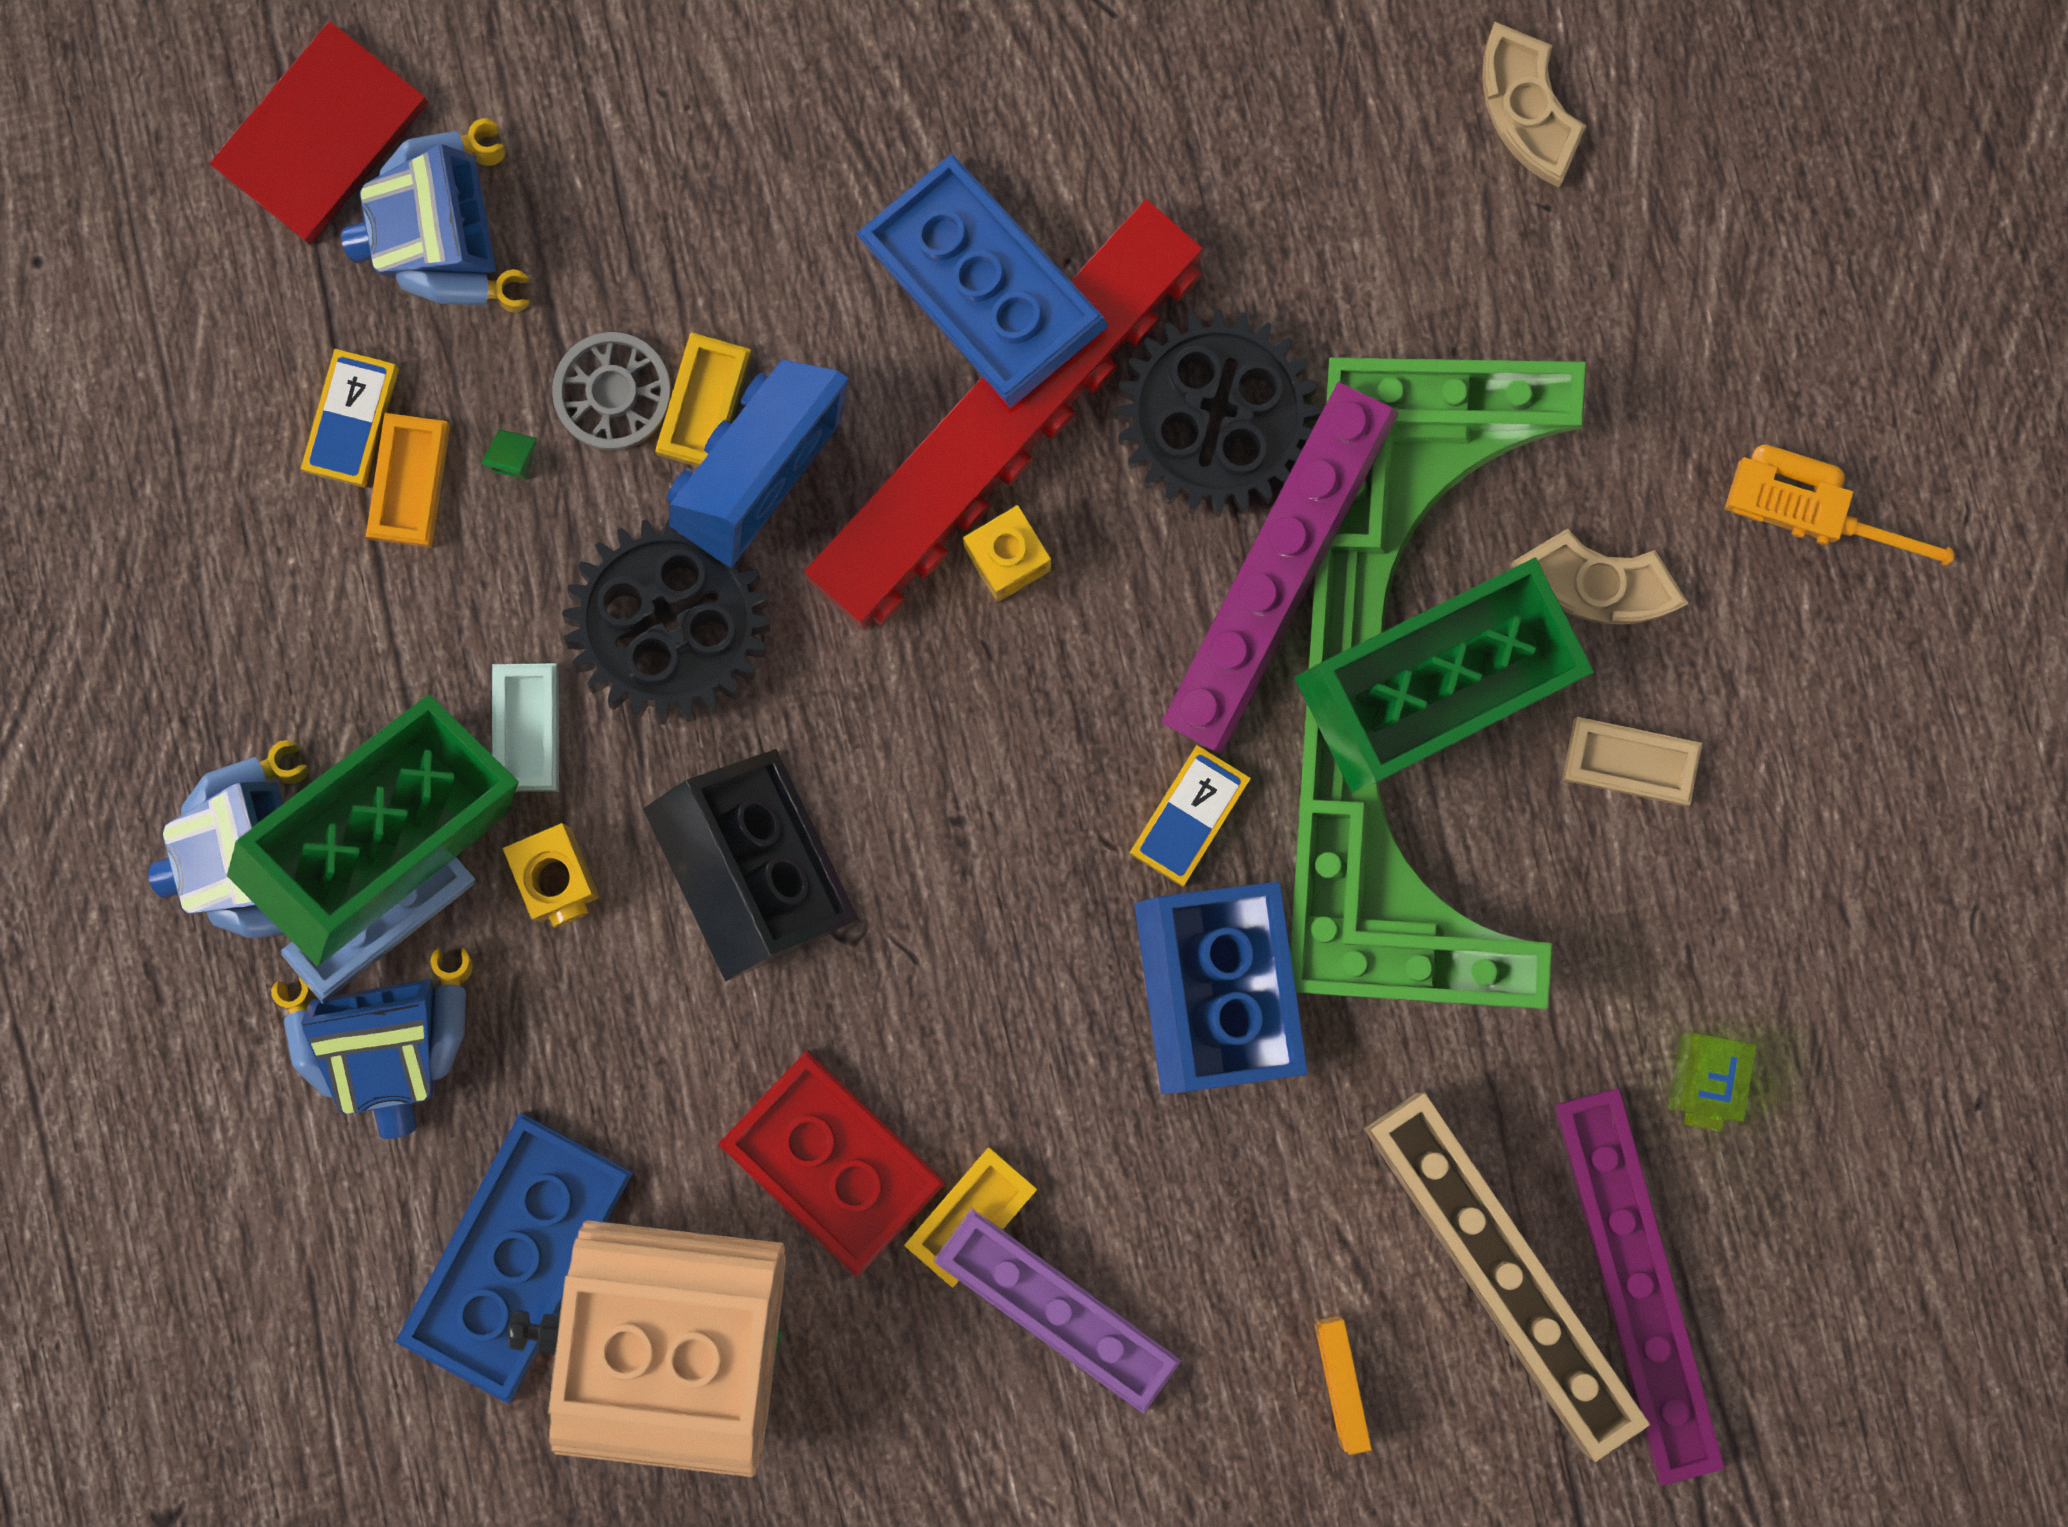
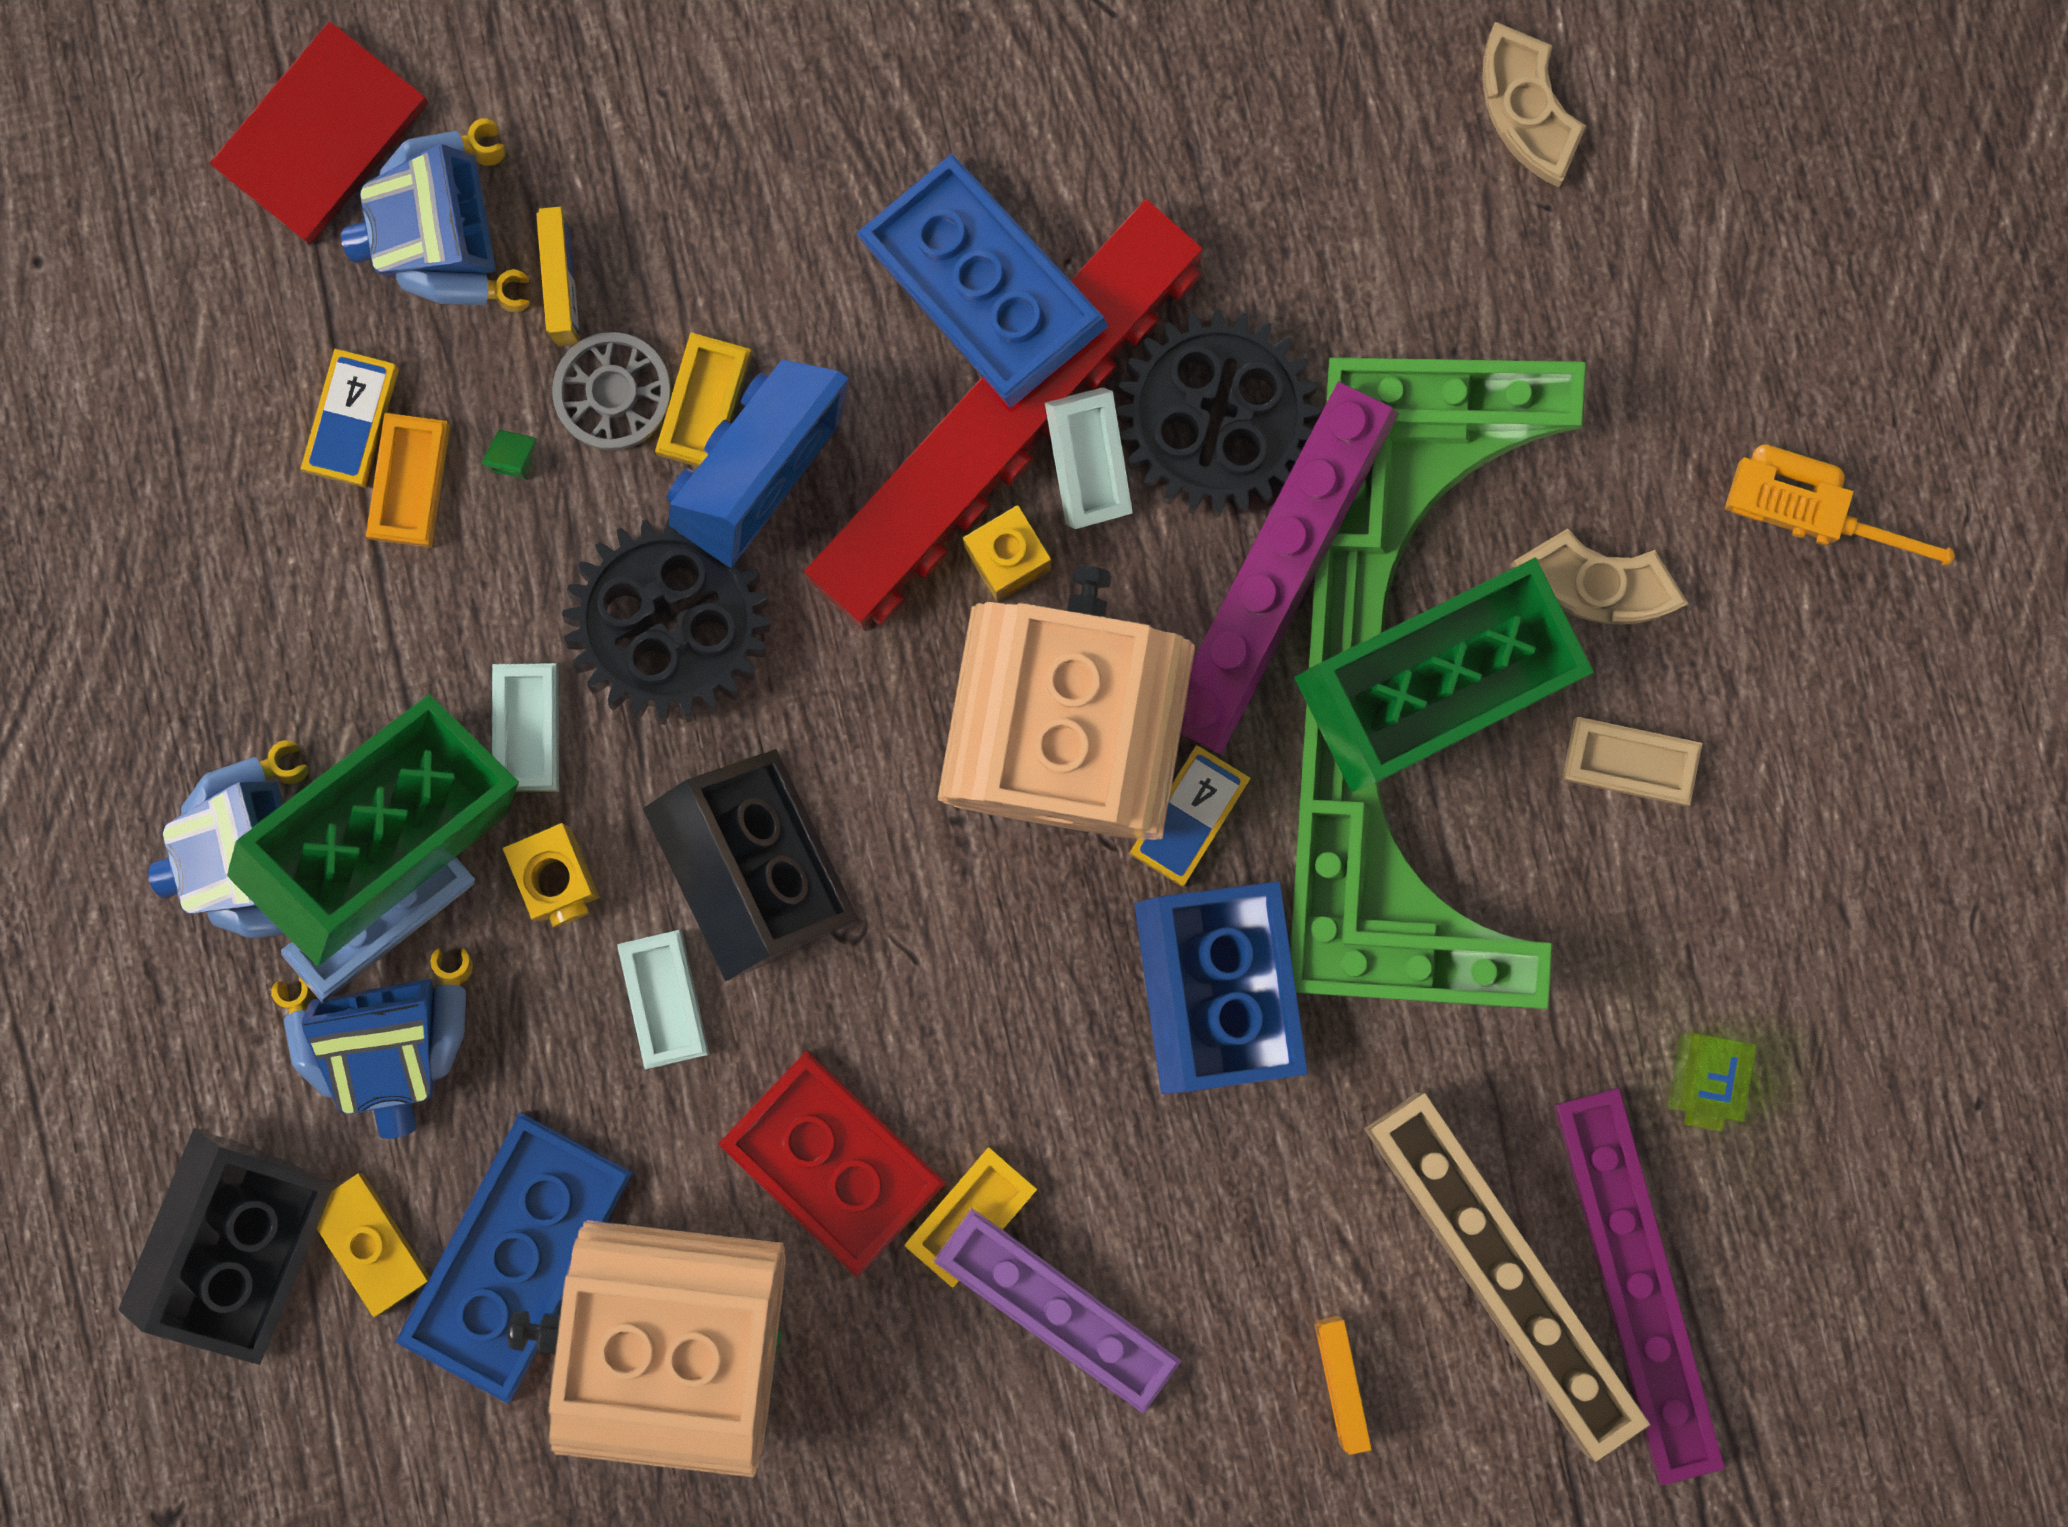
(225, 1248): none -> black slope
(370, 1246): none -> yellow plate
(558, 276): none -> yellow tile
(663, 999): none -> light aqua tile
(1067, 716): none -> light nougat piece
(1088, 458): none -> light aqua tile

